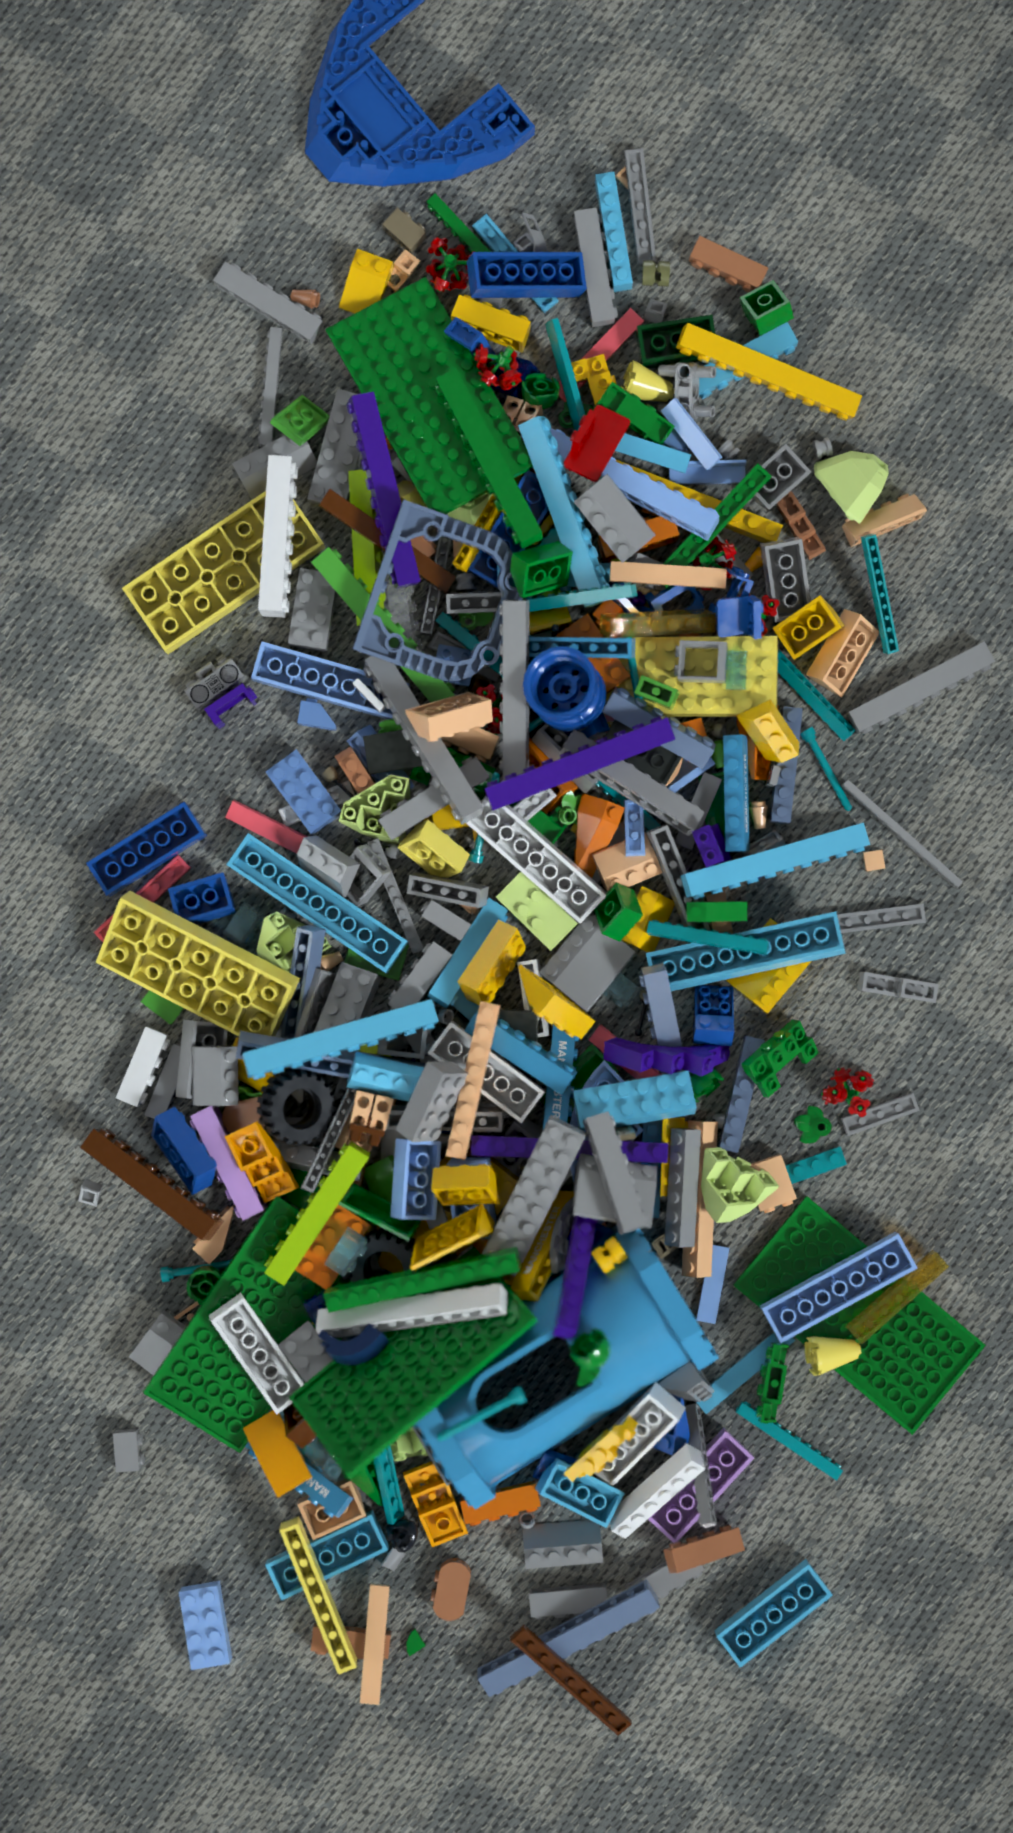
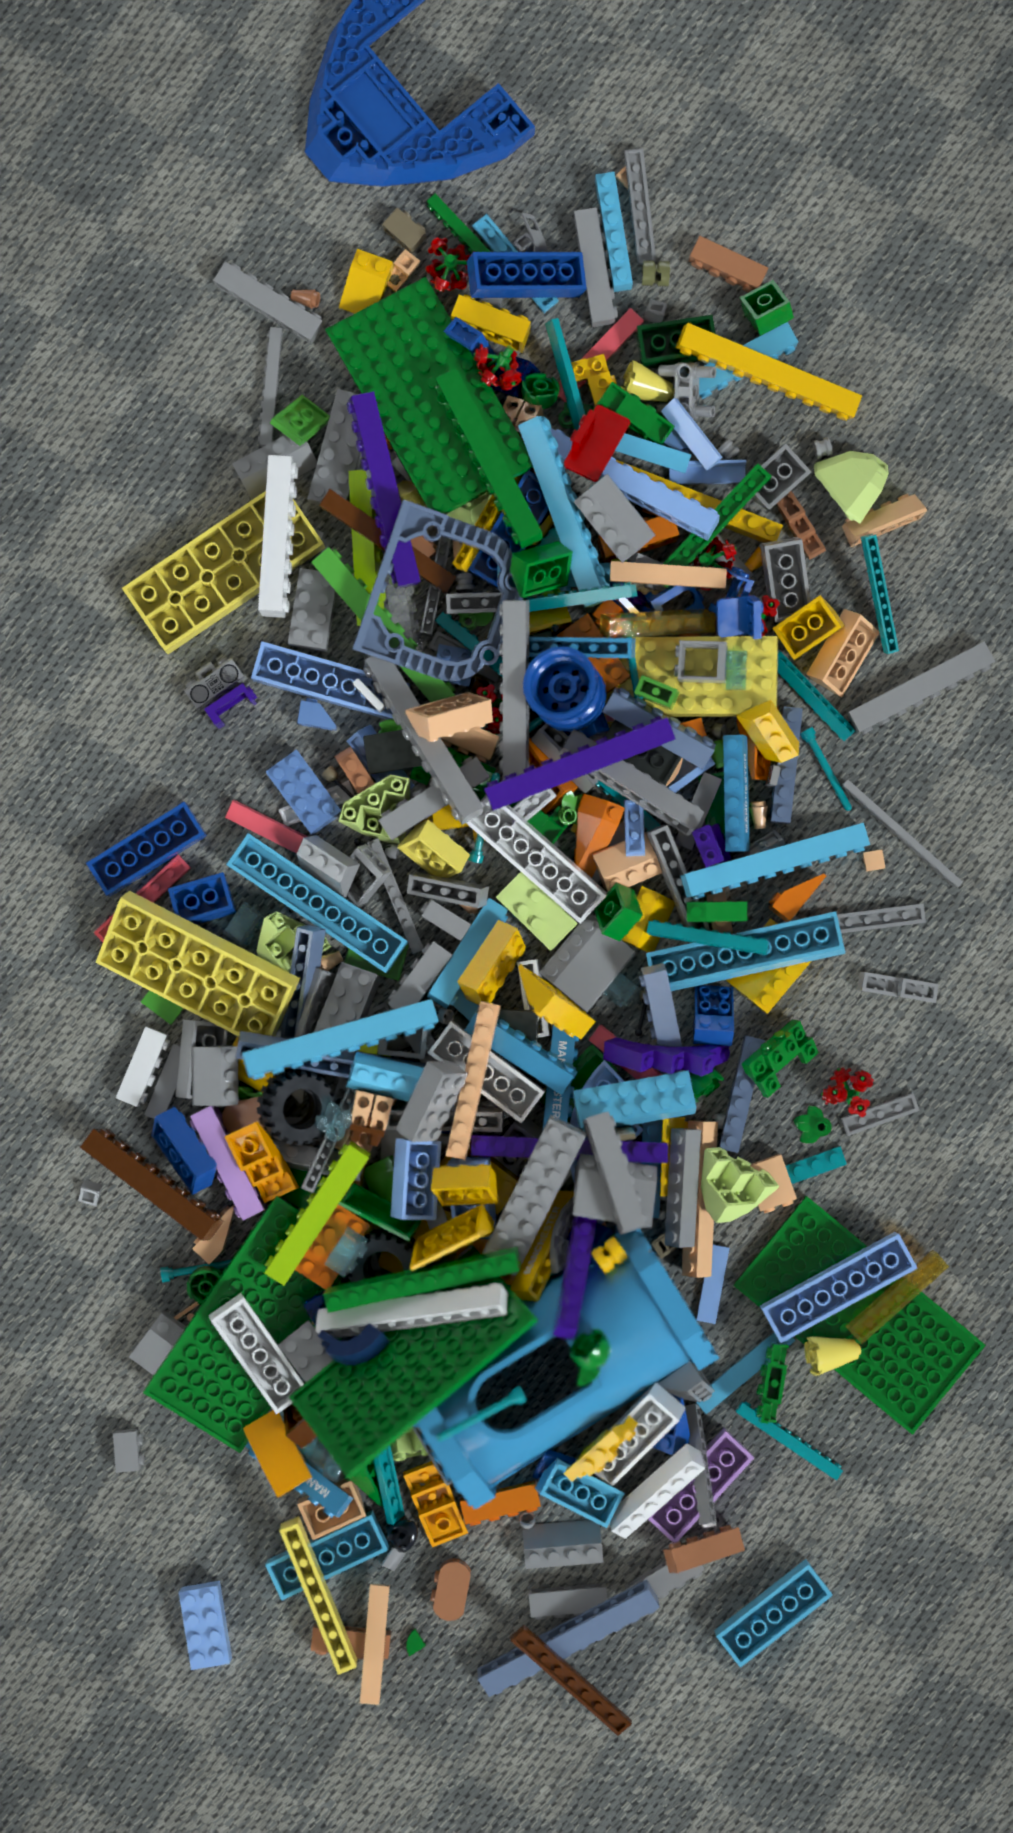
(334, 1119): none -> clear light blue plate
(790, 901): none -> orange slope

